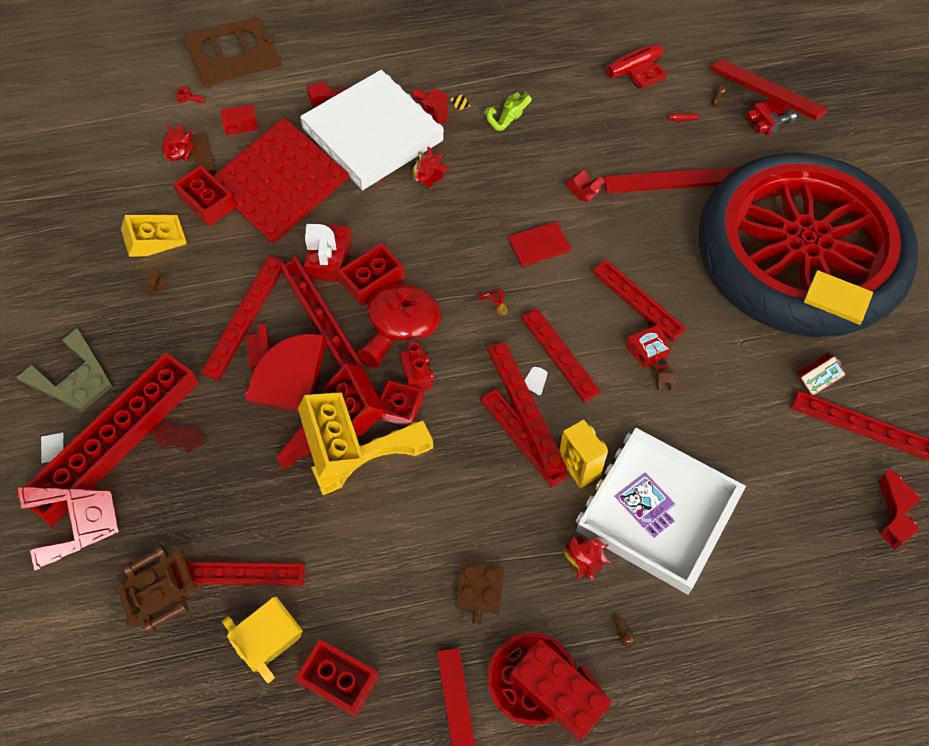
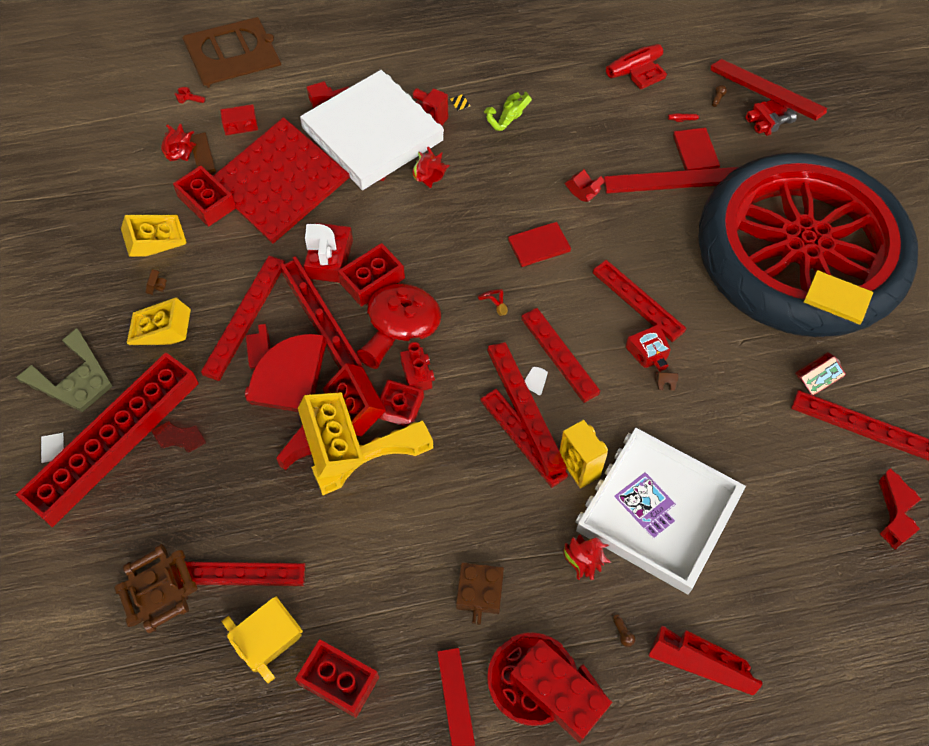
(90, 514): wing -> none
(160, 324): none -> yellow slope
(696, 149): none -> red tile
(704, 659): none -> red wedge

